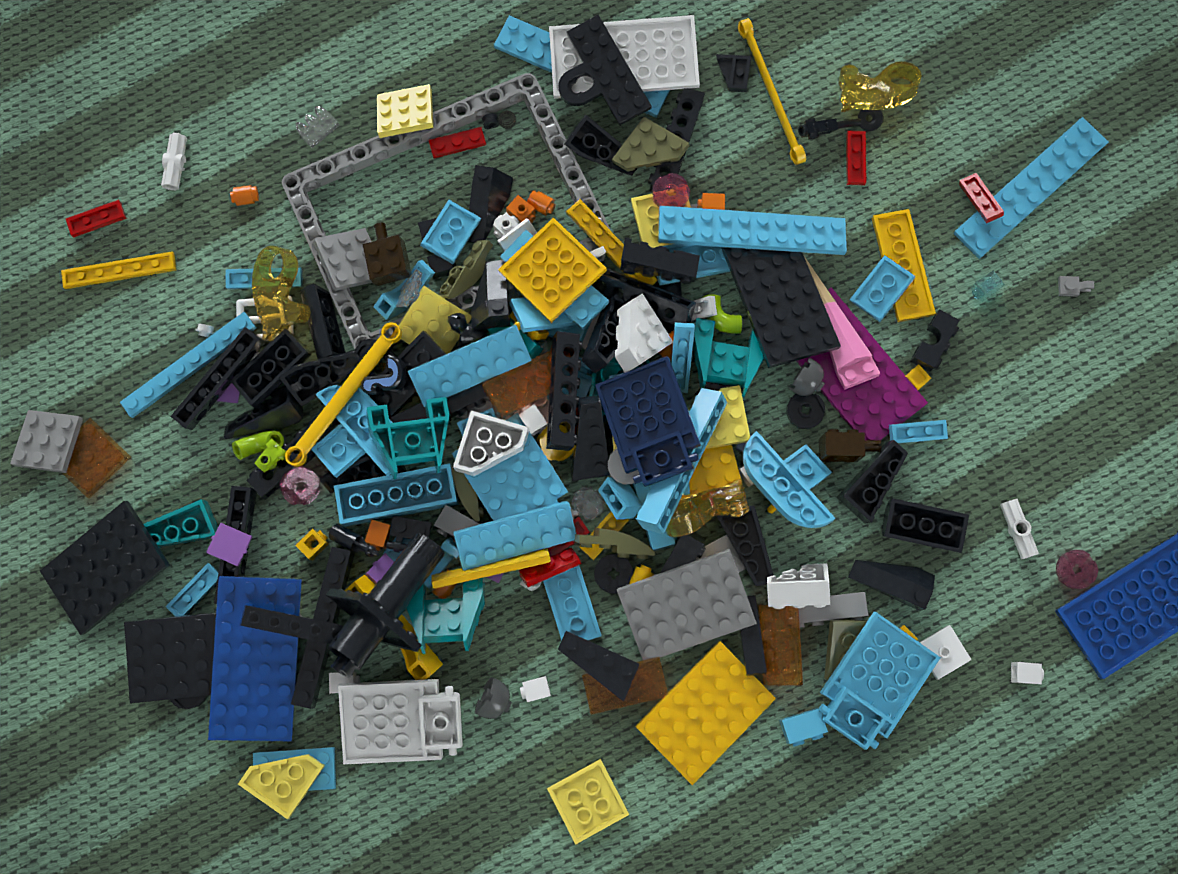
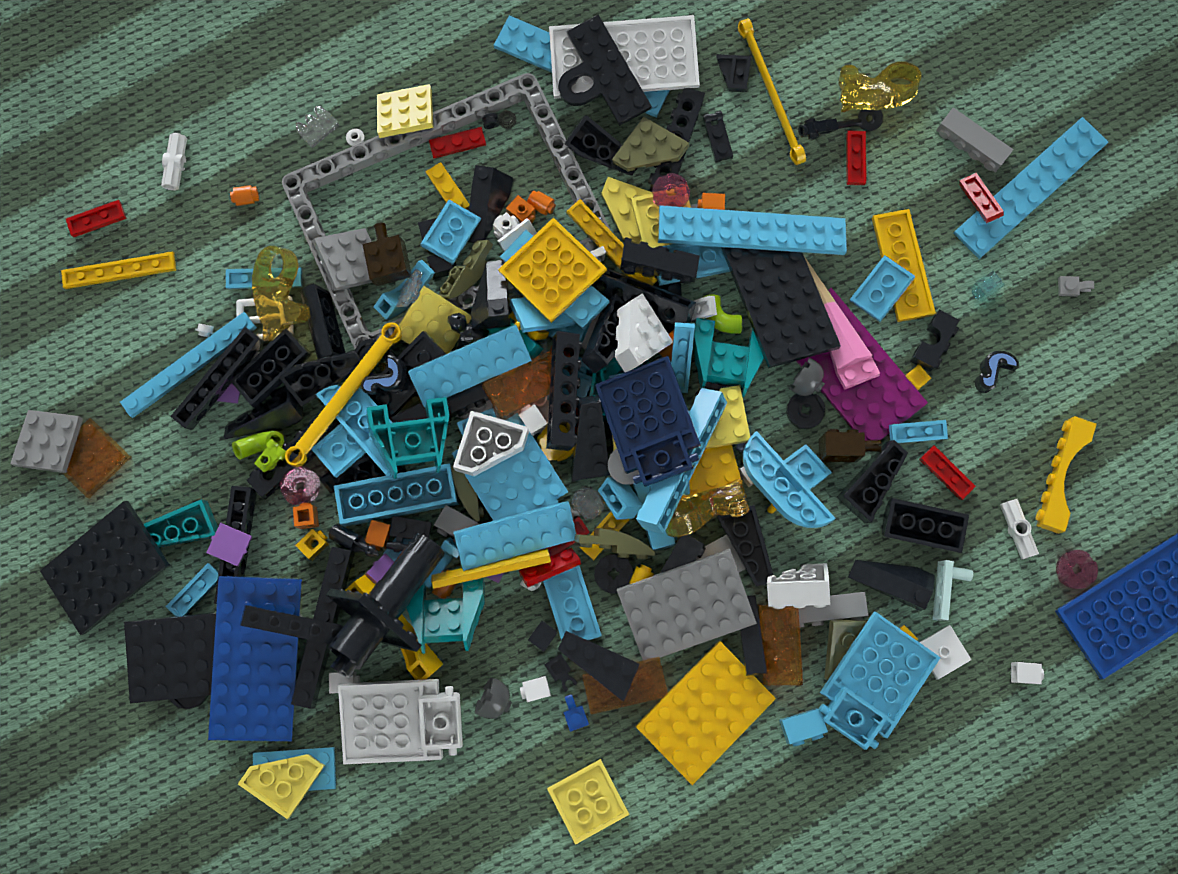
(305, 516): none -> orange brick
(352, 142): none -> white plate
(446, 186): none -> yellow plate
(542, 636): none -> black panel
(559, 670): none -> black plate
(575, 715): none -> blue plate
(618, 200): none -> light yellow plate
(718, 136): none -> black plate
(944, 577): none -> light aqua piece
(947, 472): none -> red plate
(974, 140): none -> light grey brick
(990, 369): none -> black animal
(1054, 511): none -> yellow arch

